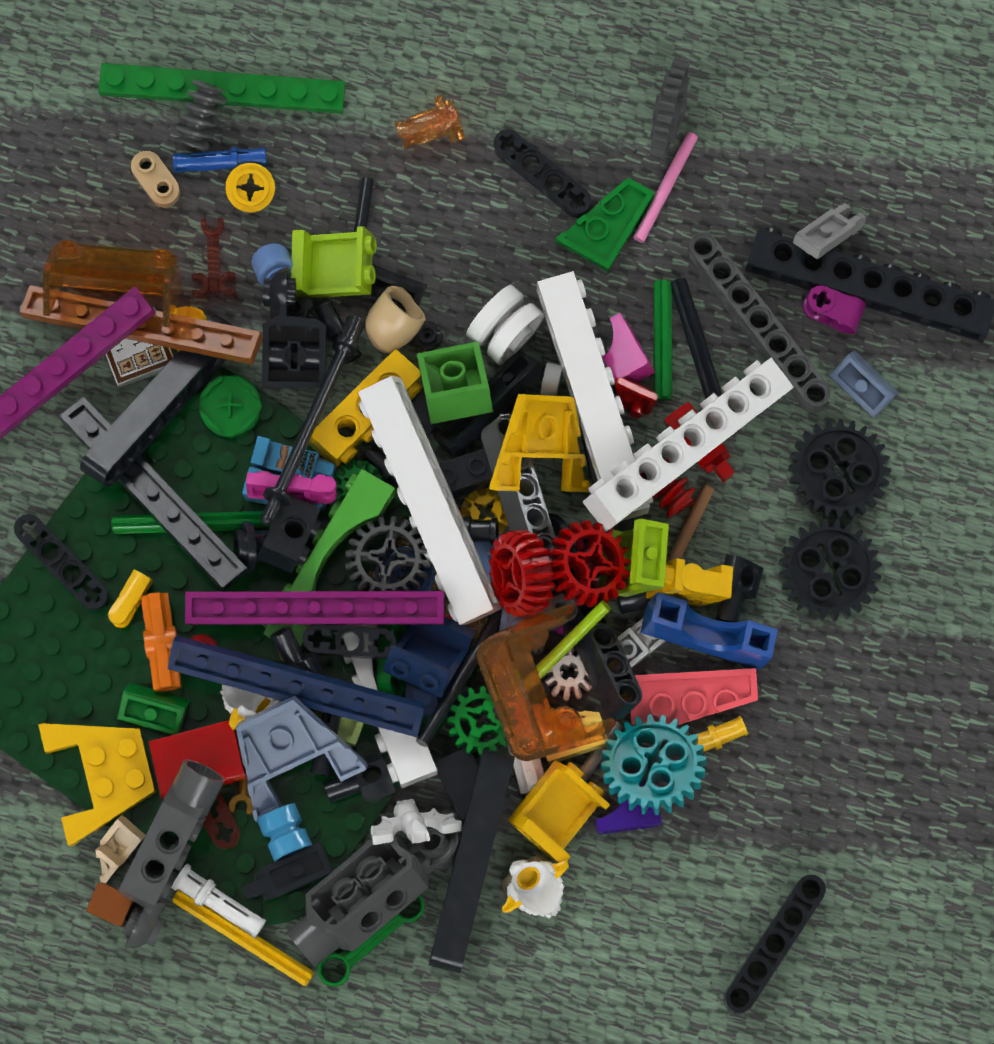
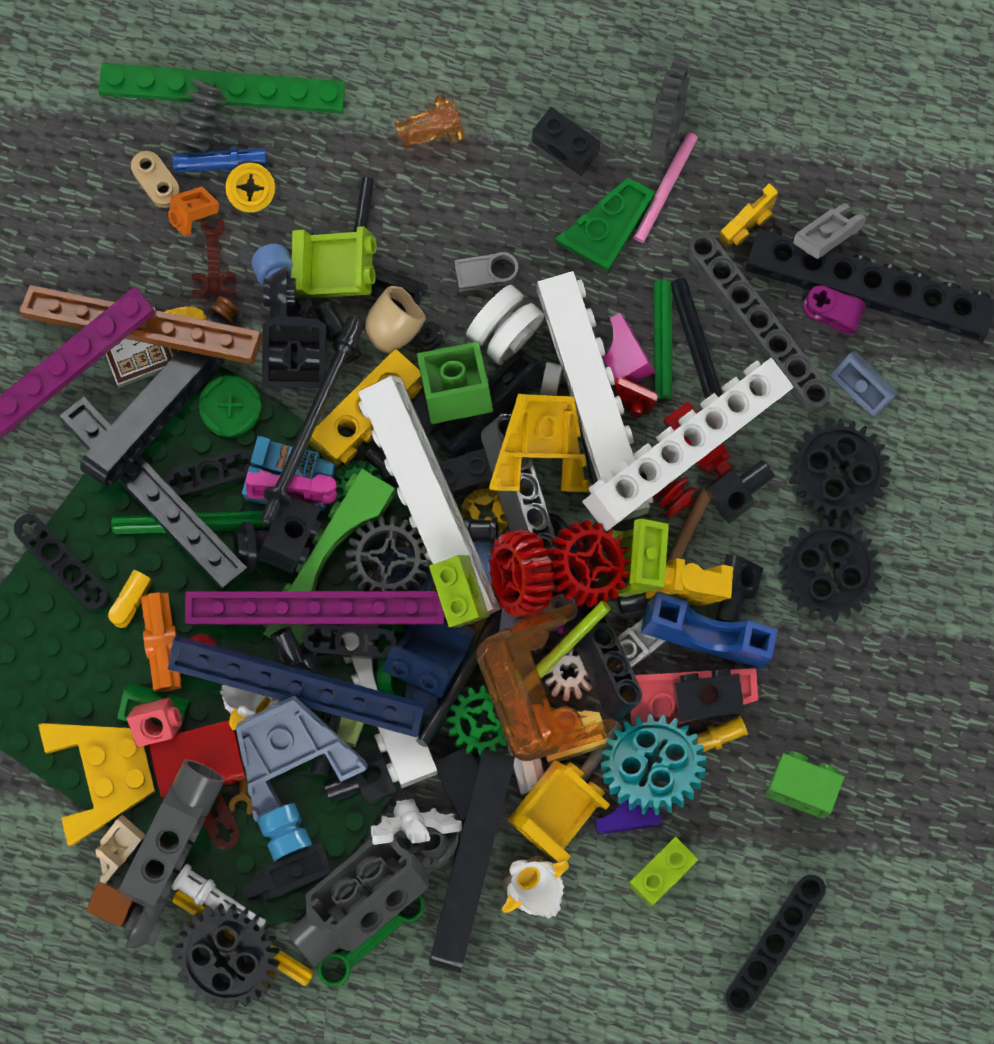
(112, 270): clear orange windscreen -> none
(147, 732): none -> coral brick
(184, 472): none -> black beam
(190, 207): none -> orange bracket
(225, 309): none -> dark orange bush
(248, 941): none -> black gear
(459, 591): none -> lime brick
(476, 272): none -> light grey piece
(539, 176): black beam -> none
(565, 141): none -> black brick
(663, 872): none -> lime brick
(727, 700): none -> black brick
(742, 487): none -> black piece
(758, 213): none -> yellow wing
(805, 785): none -> bright green slope

